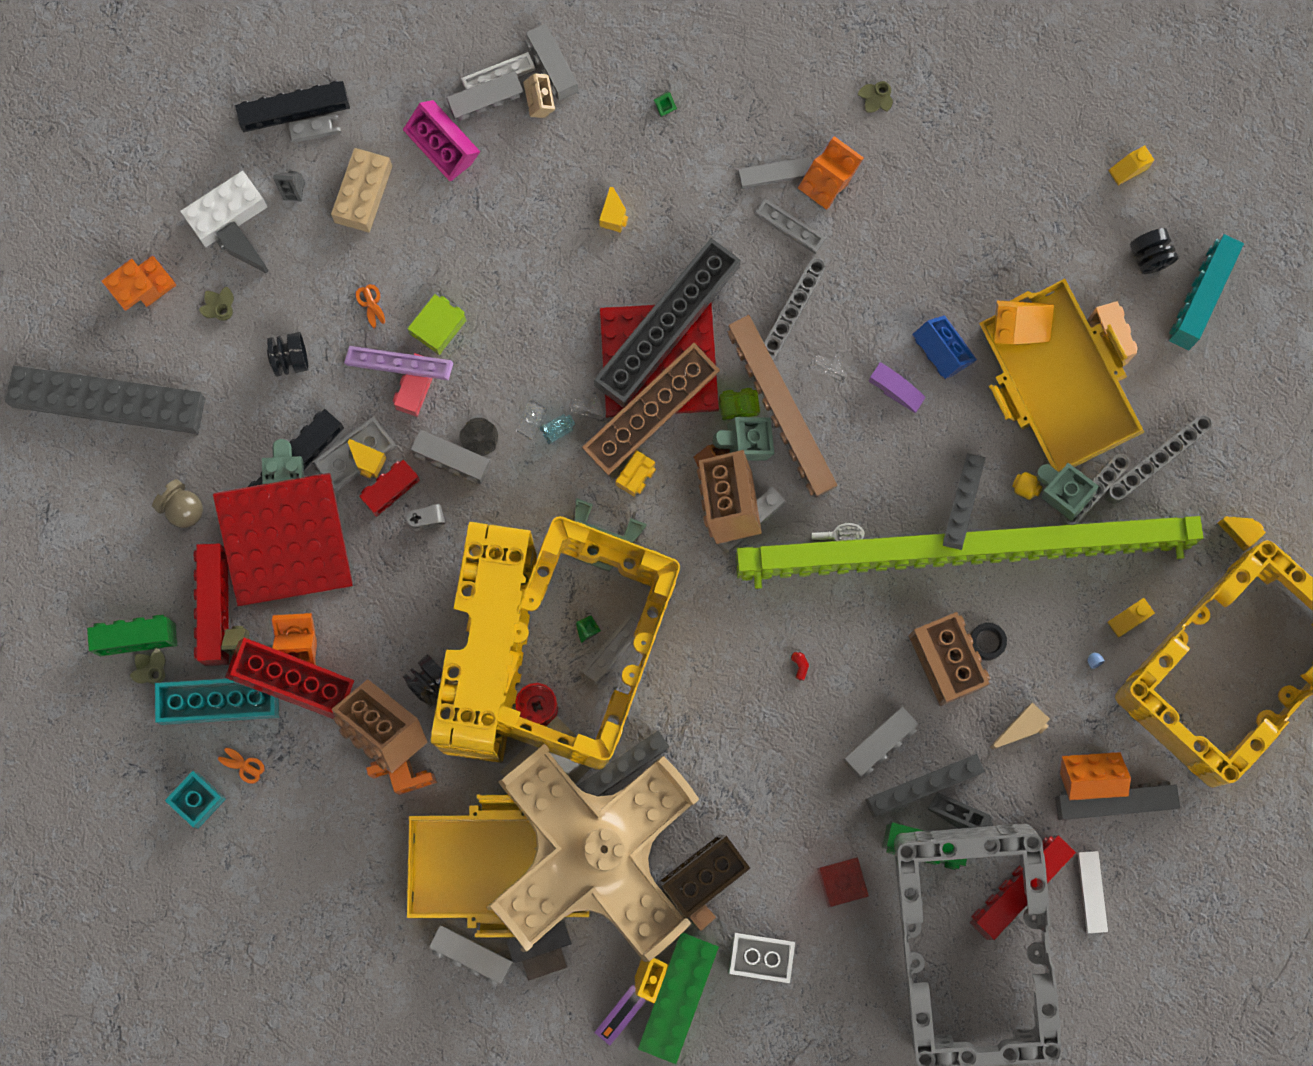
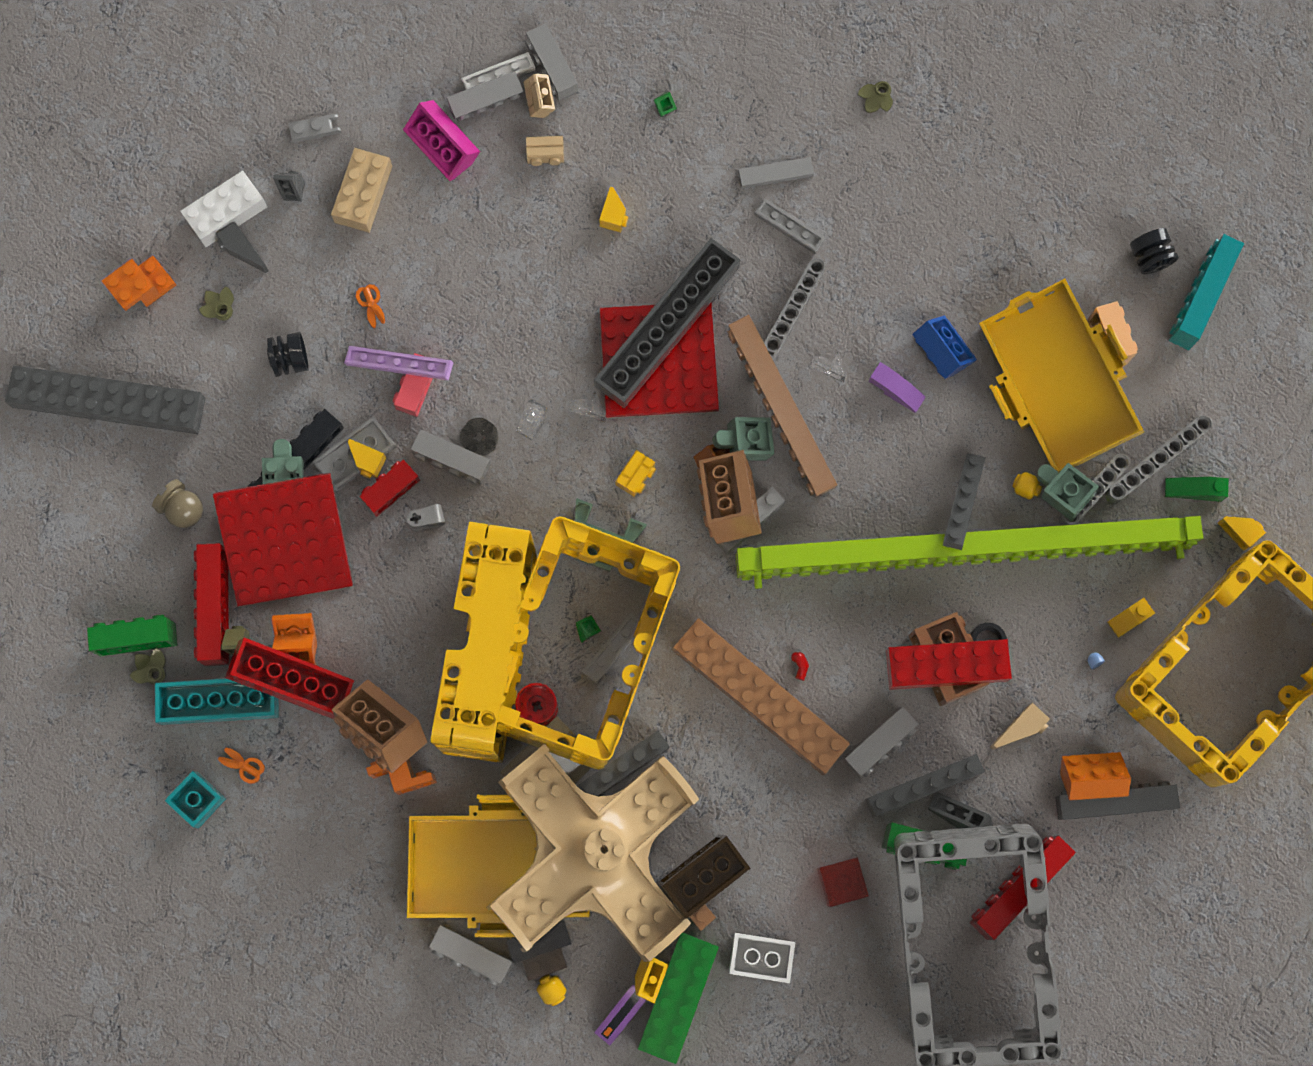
(292, 106): black brick -> none
(426, 681): black wheel -> none
(437, 324): lime brick -> none
(545, 150): none -> tan brick
(551, 990): none -> yellow head
(557, 428): clear light blue hips -> none
(651, 409): medium nougat brick -> none
(739, 404): clear neon green brick -> none
(761, 697): none -> medium nougat brick
(830, 172): orange bracket -> none
(843, 532): white piece -> none
(948, 664): none -> red brick
(1022, 322): light orange slope -> none
(1092, 892): white tile -> none
(1131, 165): yellow slope -> none
(1197, 488): none -> green slope

